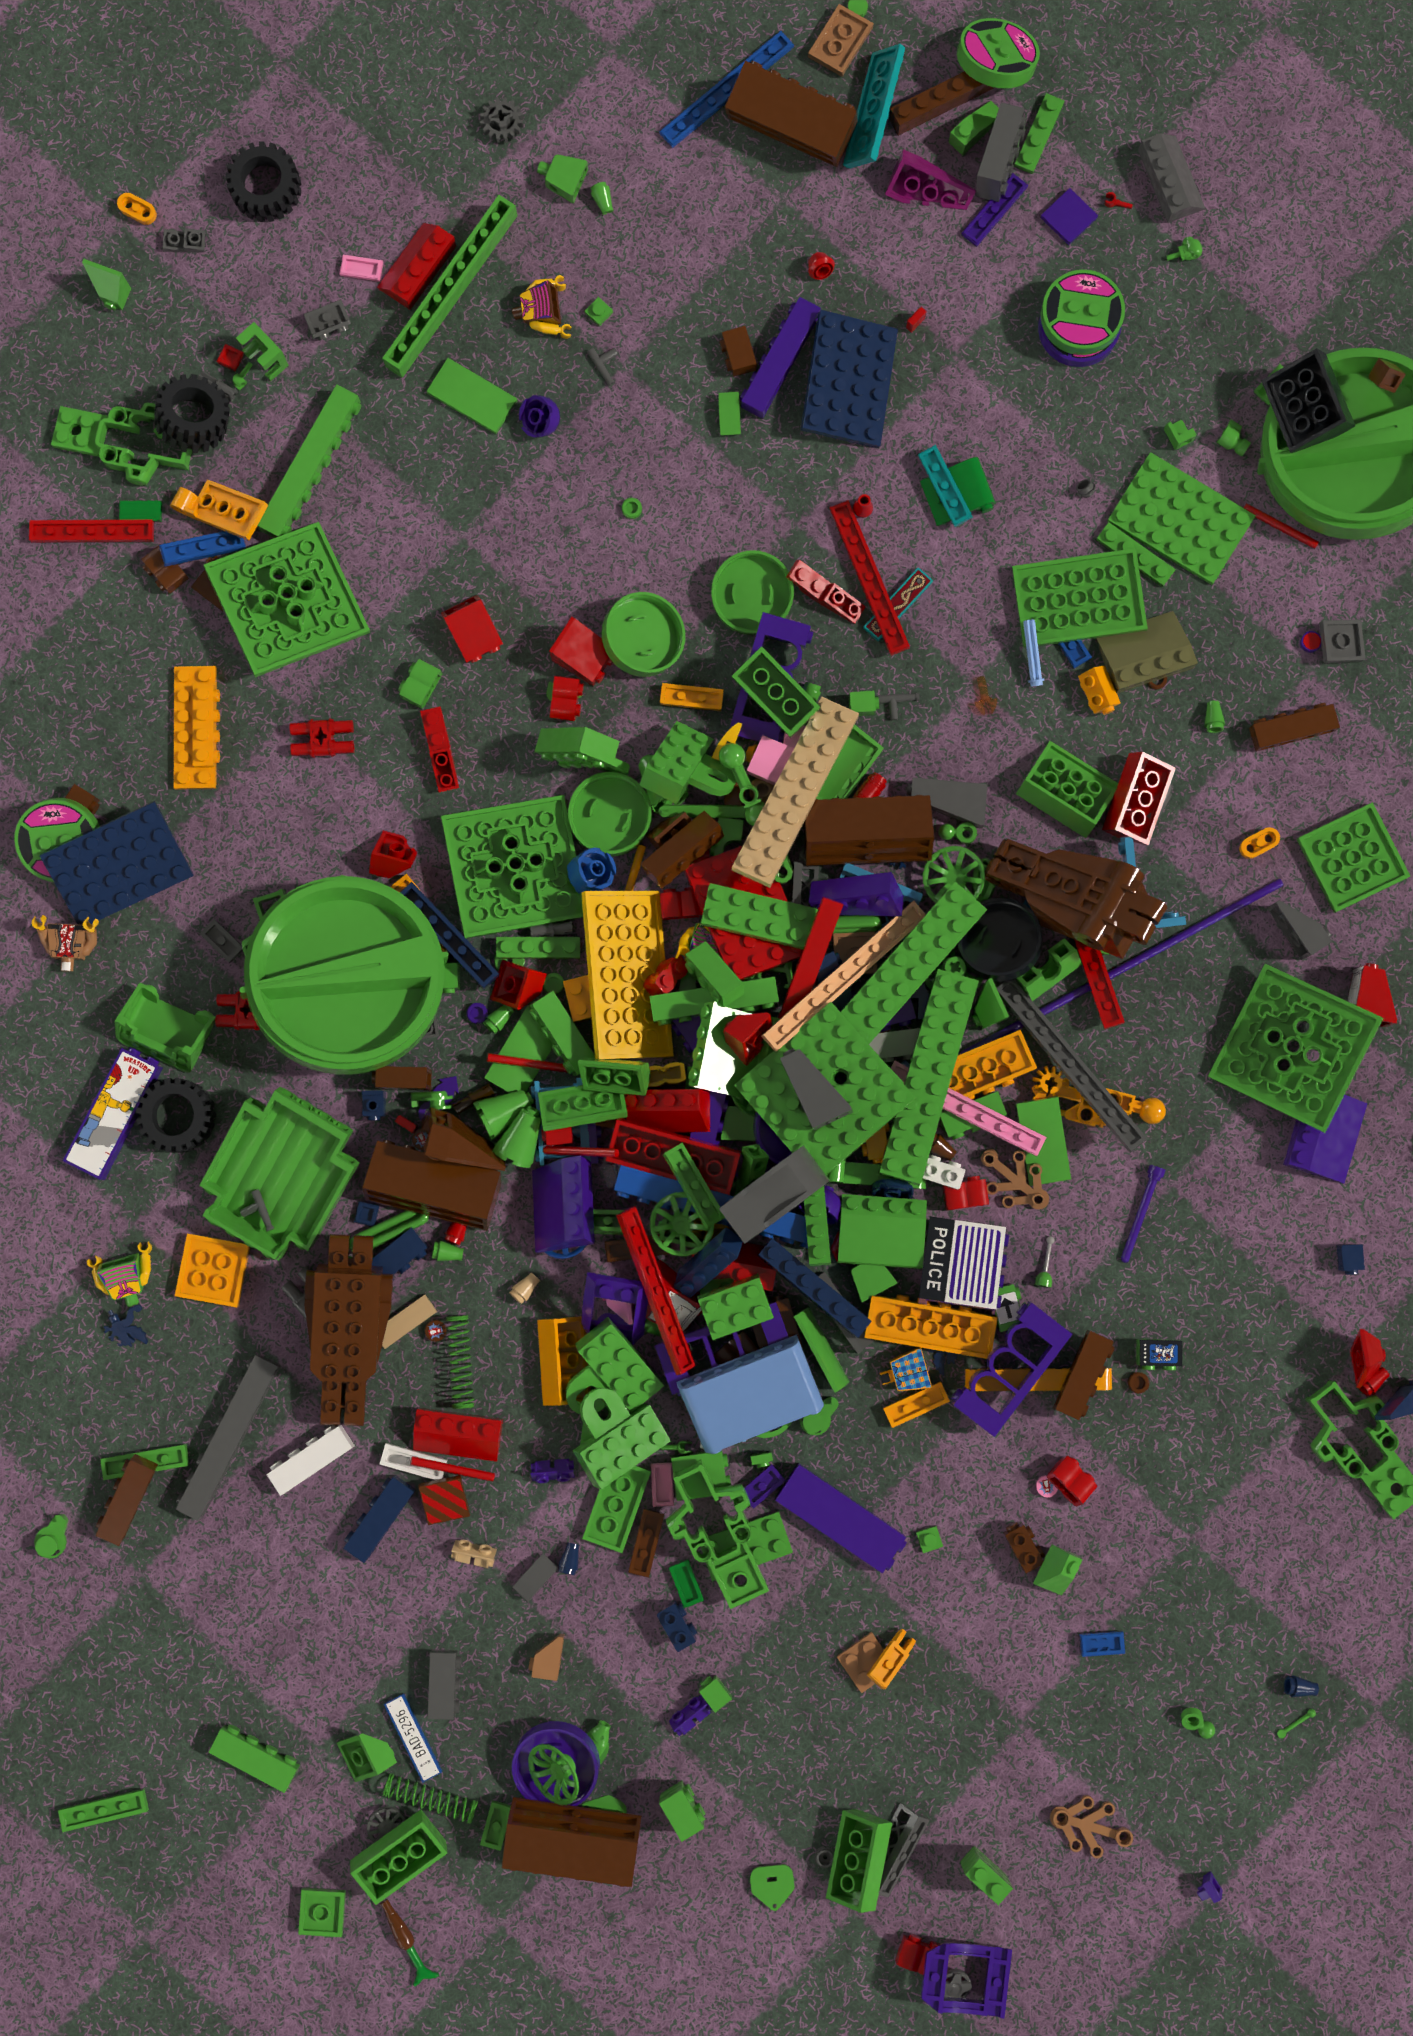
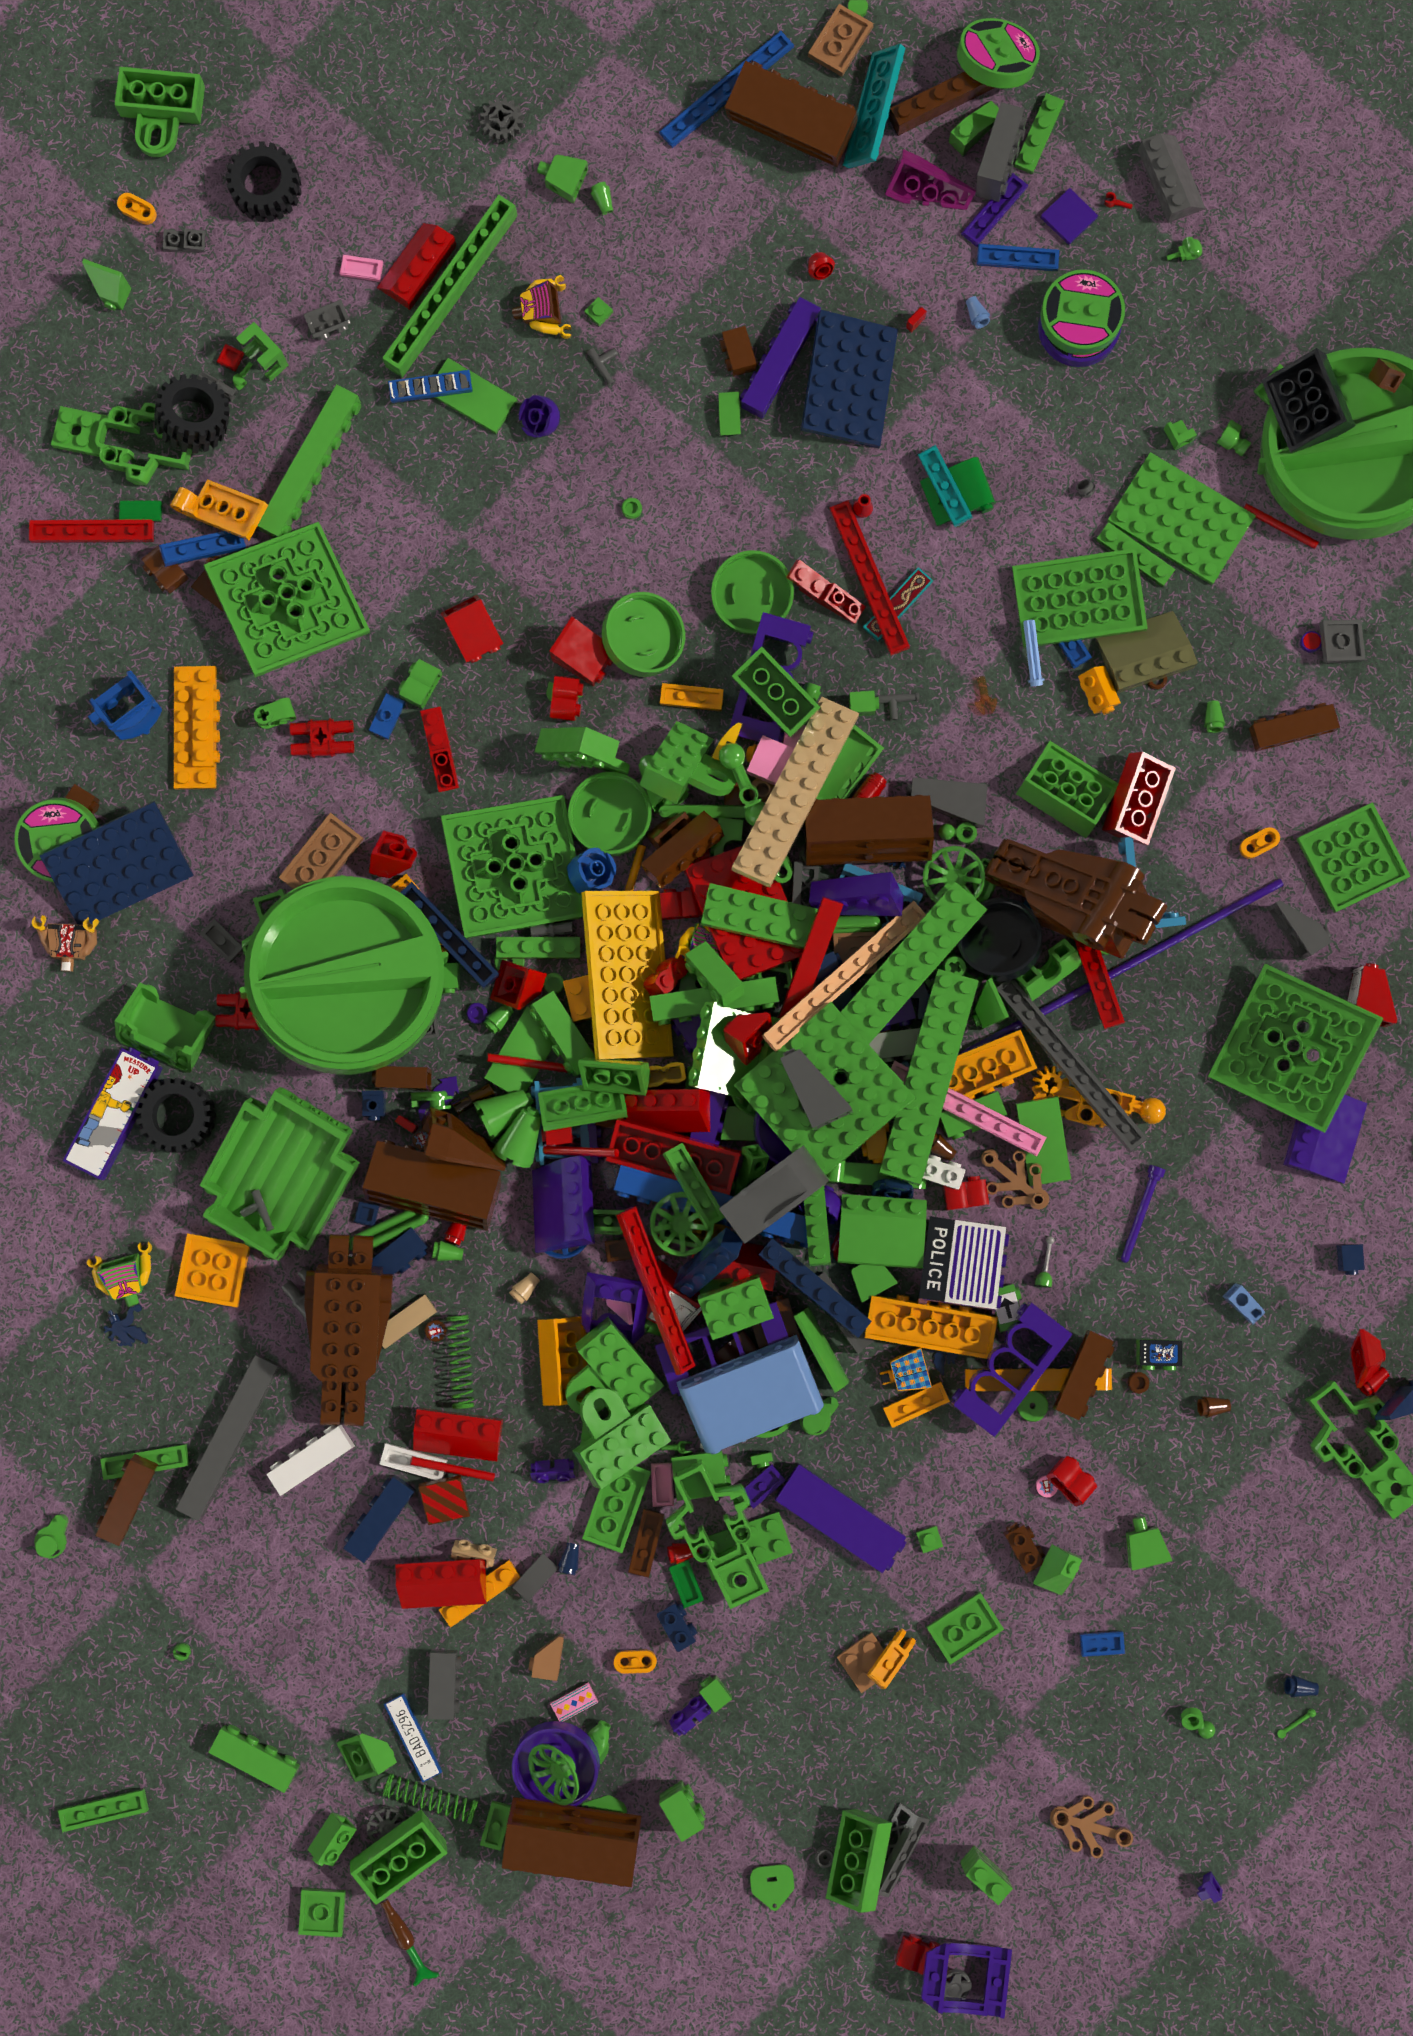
(137, 720): none -> blue animal
(160, 102): none -> bright green brick
(182, 1647): none -> bright green hinge
(277, 713): none -> bright green piece
(322, 853): none -> medium nougat plate
(331, 1840): none -> bright green brick
(387, 716): none -> blue plate
(430, 386): none -> tile
(441, 1583): none -> red slope
(495, 1583): none -> light orange plate
(574, 1702): none -> bright pink tile
(635, 1661): none -> light orange plate
(679, 1552): none -> red cone
(965, 1628): none -> bright green plate
(978, 314): none -> medium blue cone
(1018, 257): none -> blue tile
(1036, 1413): none -> bright green piece
(1145, 1546): none -> bright green torso
(1213, 1406): none -> reddish brown cone
(1244, 1303): none -> medium blue leg

